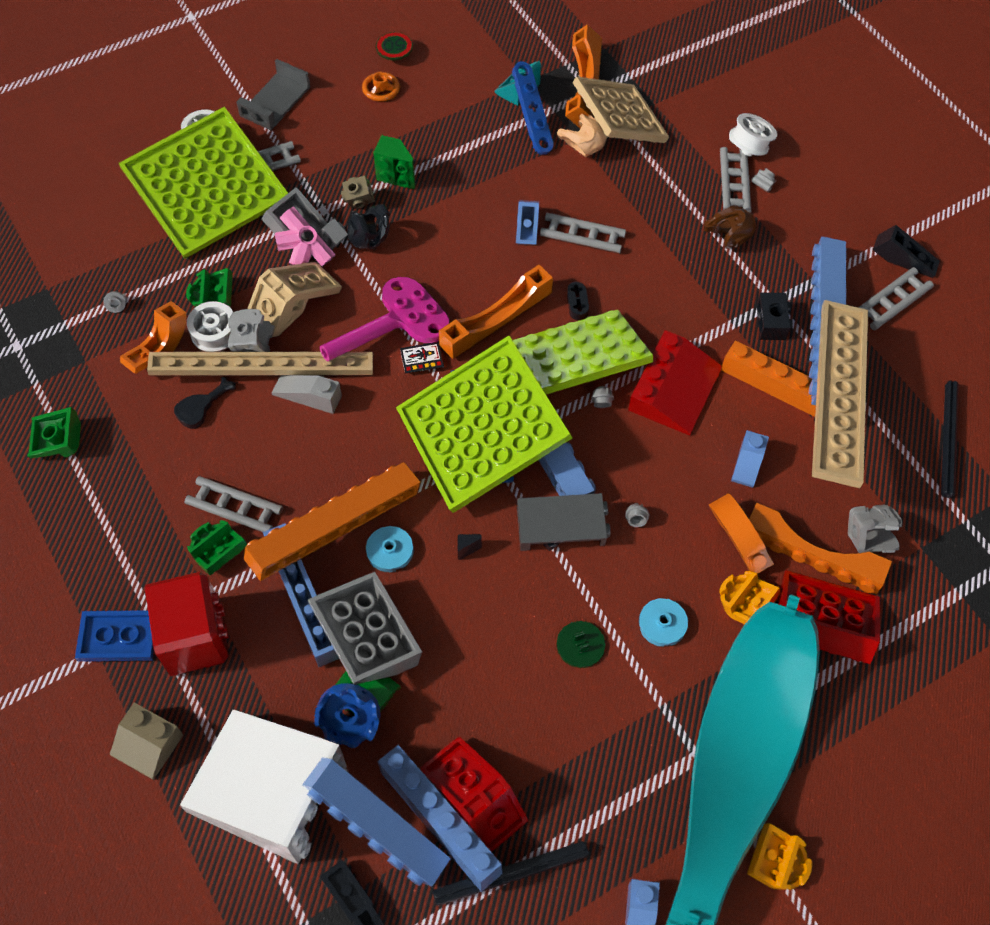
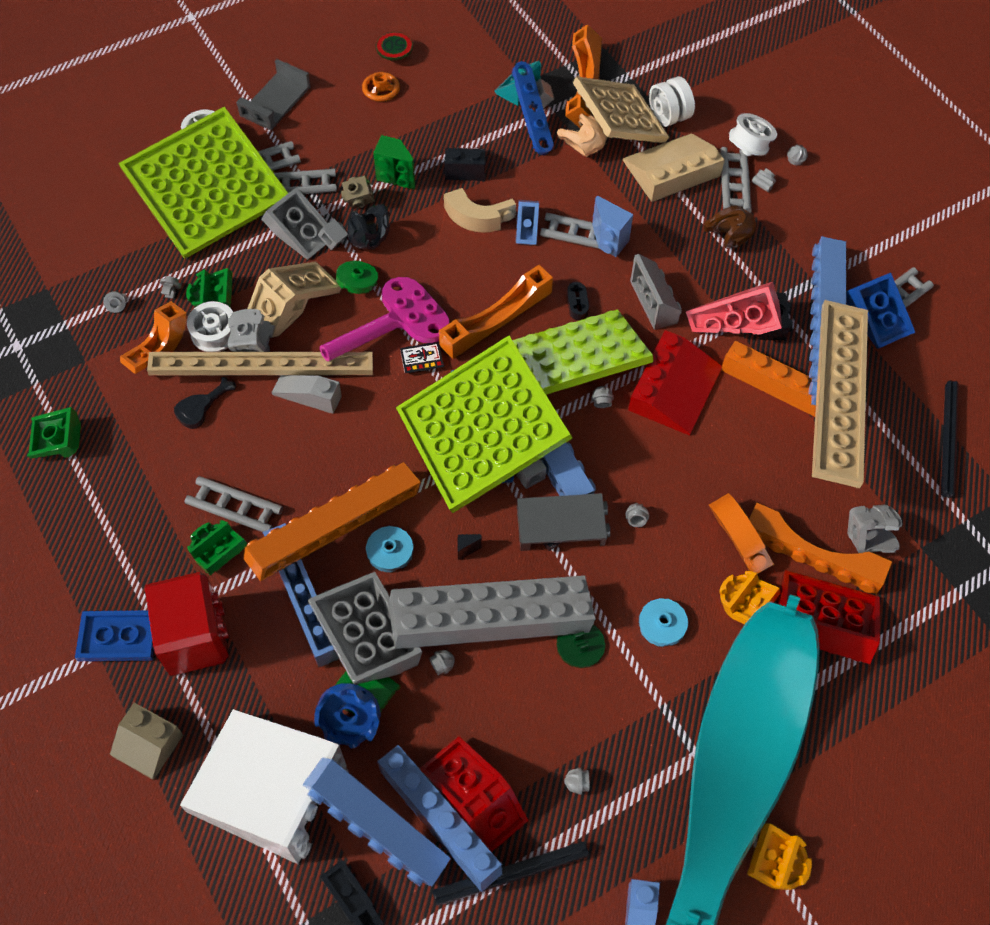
(169, 287): none -> light grey plate
(293, 240): bright pink piece -> none
(325, 174): none -> light grey bar
(357, 277): none -> green plate
(442, 661): none -> light grey plate
(465, 164): none -> black slope
(475, 216): none -> tan arch
(490, 611): none -> light grey brick
(532, 474): none -> light grey plate
(545, 92): none -> light grey plate
(577, 780): none -> light grey plate
(611, 226): none -> medium blue slope
(654, 293): none -> light grey slope
(672, 101): none -> white wheel
(675, 166): none -> tan slope
(744, 312): none -> coral wedge
(749, 458): medium blue slope -> none
(797, 155): none -> light grey plate
(886, 311): none -> blue slope
(902, 250): black slope -> none

